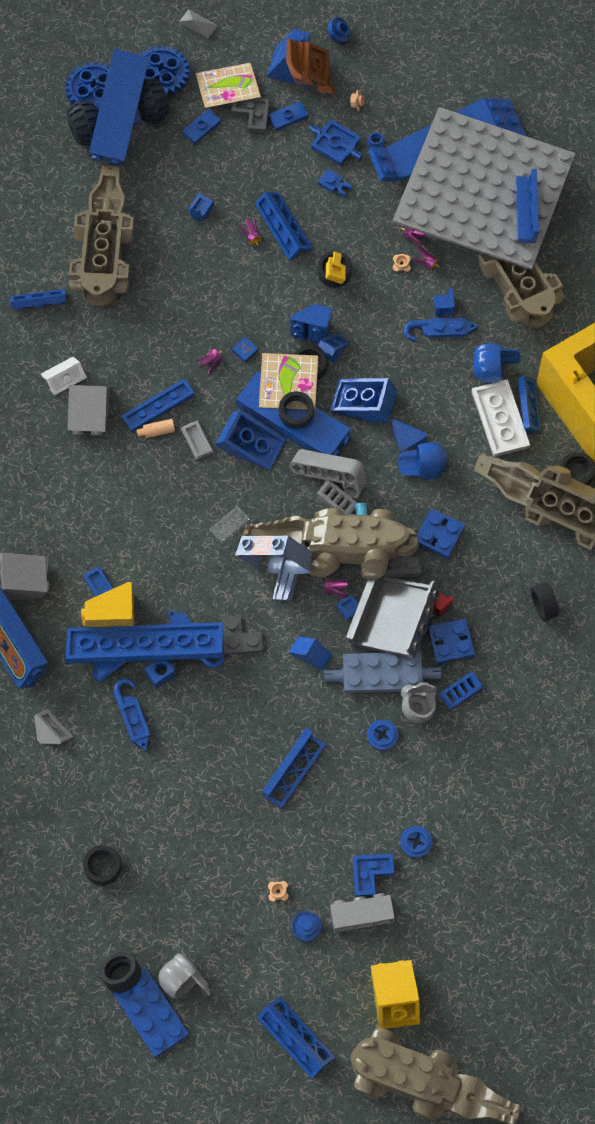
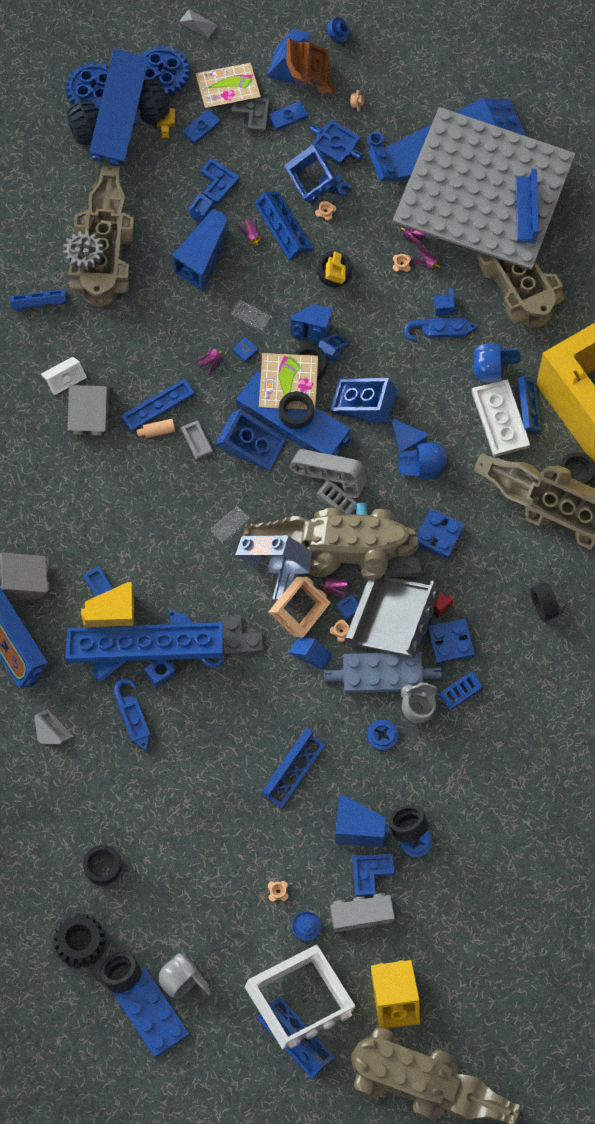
(76, 242): none -> light grey gear
(84, 956): none -> black tyre
(169, 121): none -> yellow plate
(201, 250): none -> blue slope
(222, 180): none -> blue plate
(251, 316): none -> clear plate
(286, 620): none -> light nougat window
(300, 163): none -> blue window
(324, 205): none -> light nougat plate
(331, 980): none -> white window
(341, 624): none -> light nougat plate
(359, 824): none -> blue slope
(410, 833): none -> black tyre

